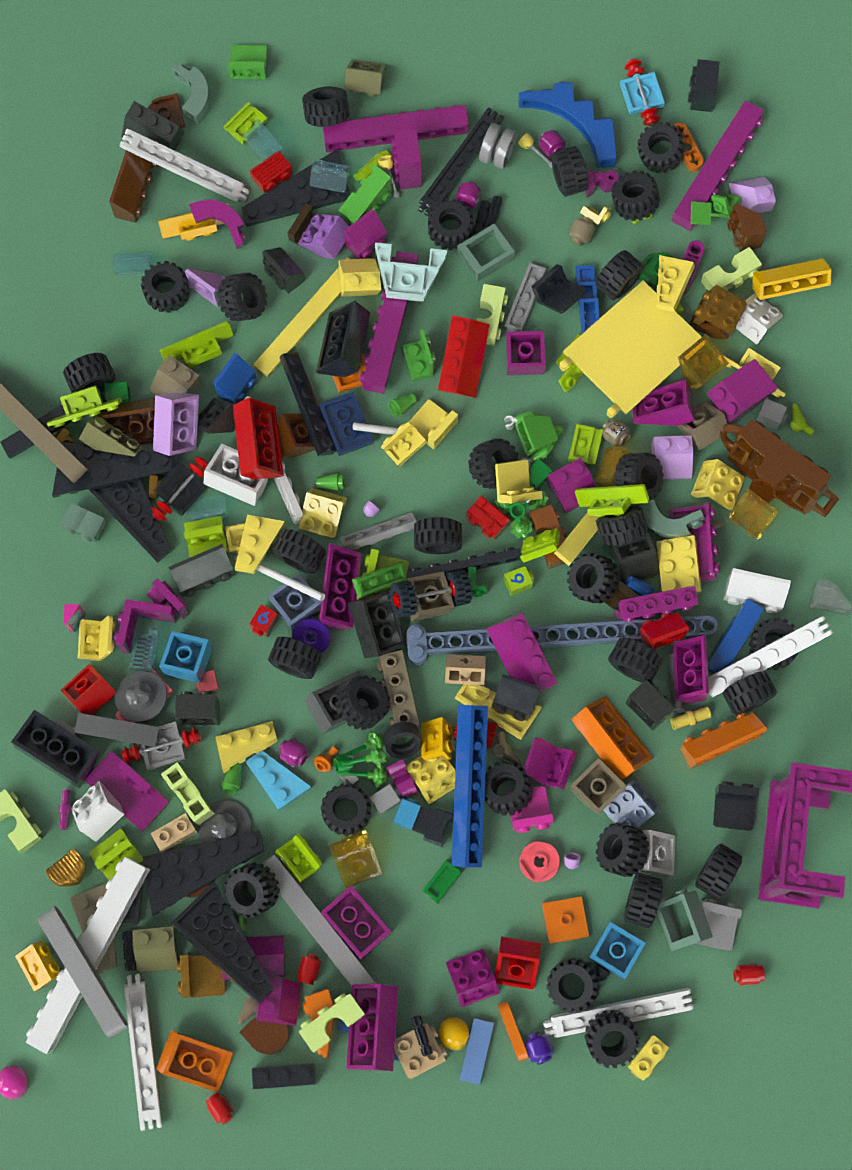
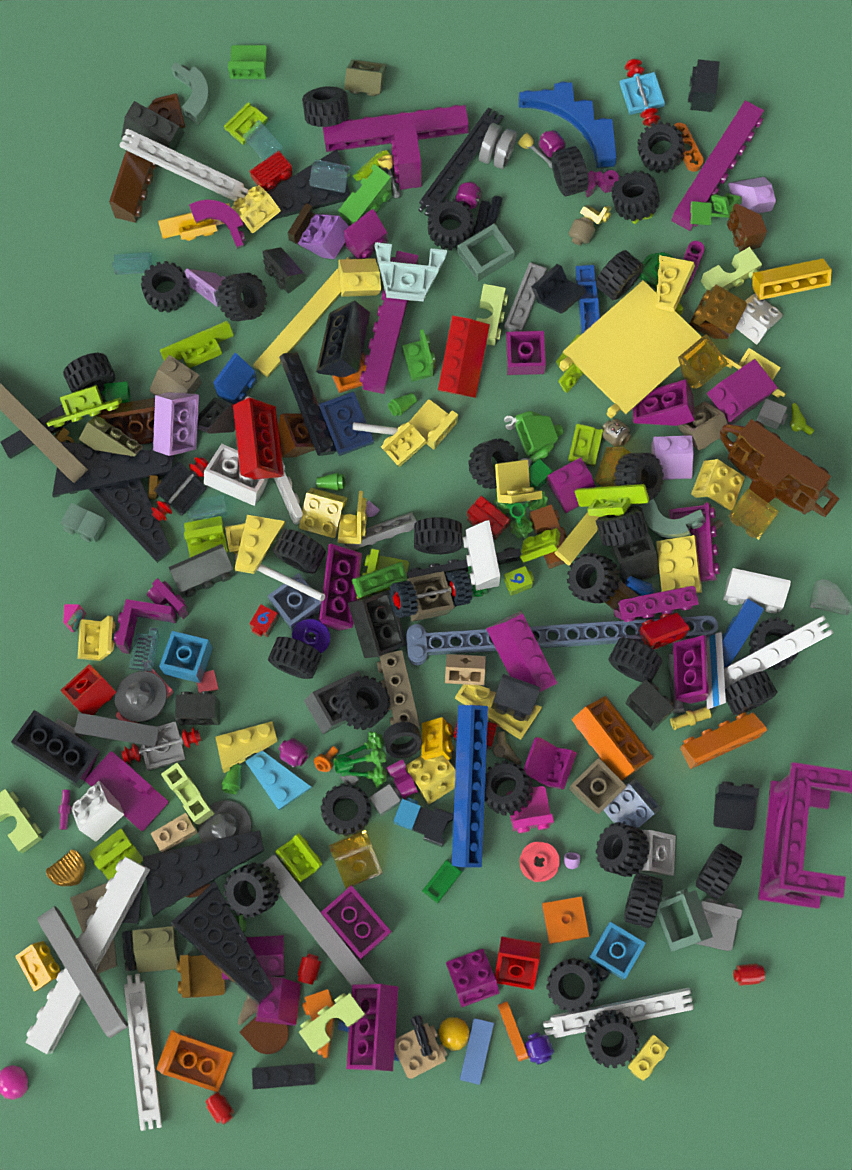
(256, 208): none -> light yellow bracket
(354, 526): none -> light yellow bracket
(482, 556): none -> white slope
(715, 671): none -> white sticker

